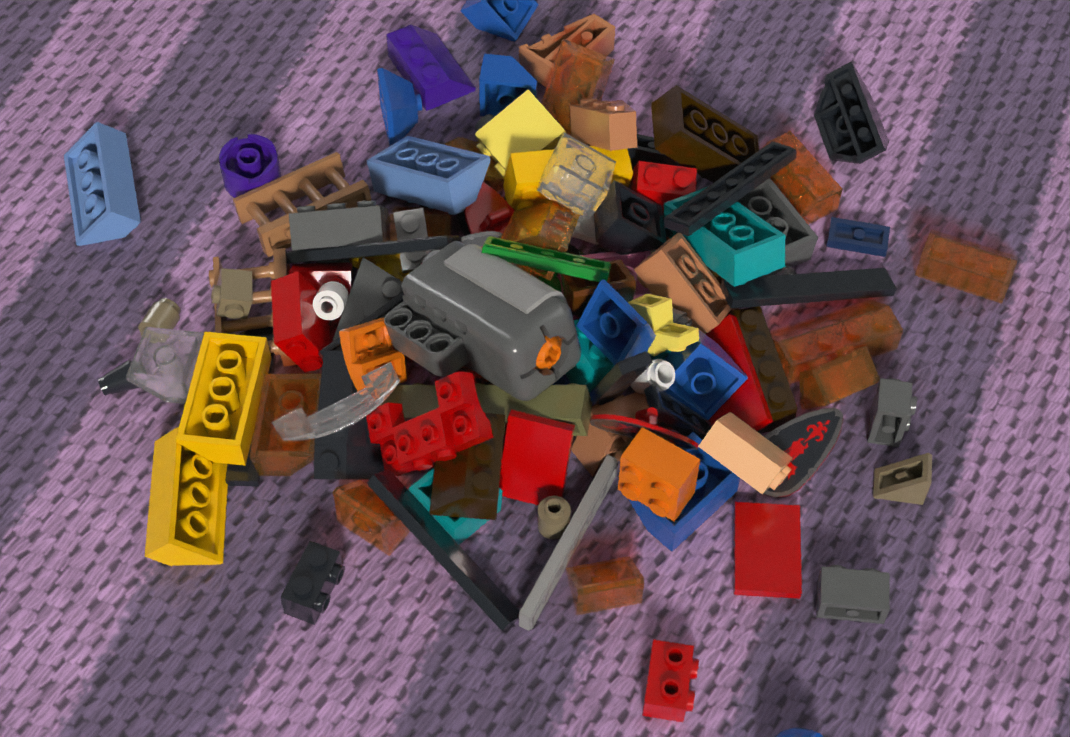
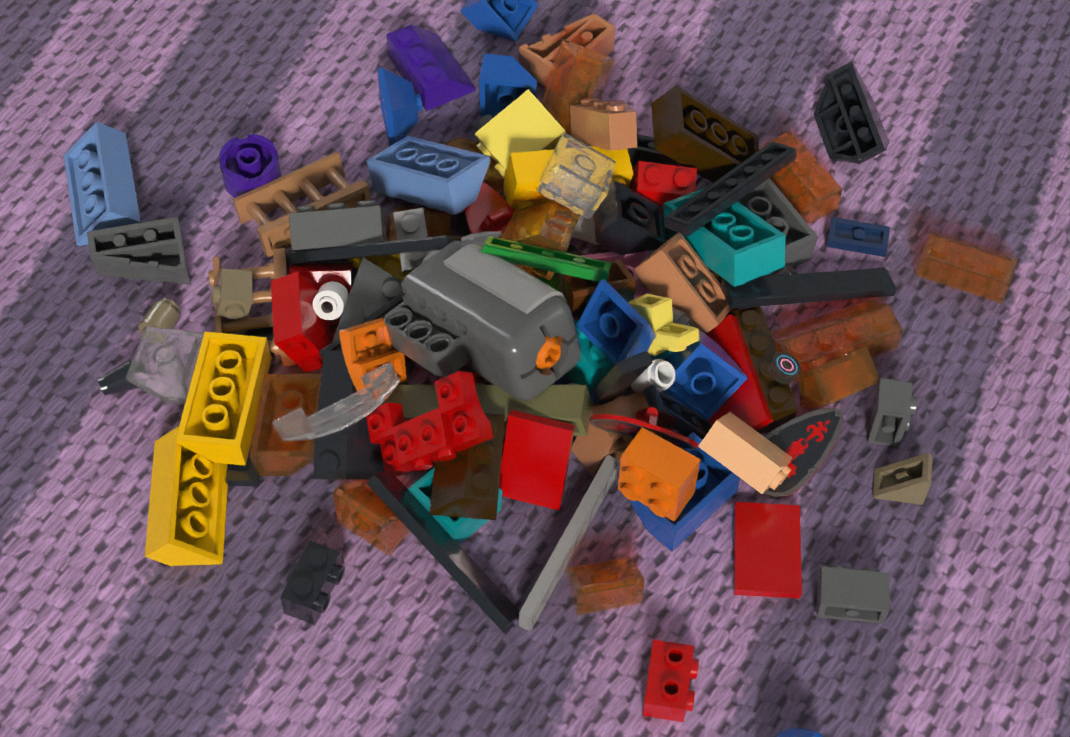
(141, 251): none -> dark grey wedge
(553, 517): dark tan brick -> none
(784, 368): none -> clear smoke tile

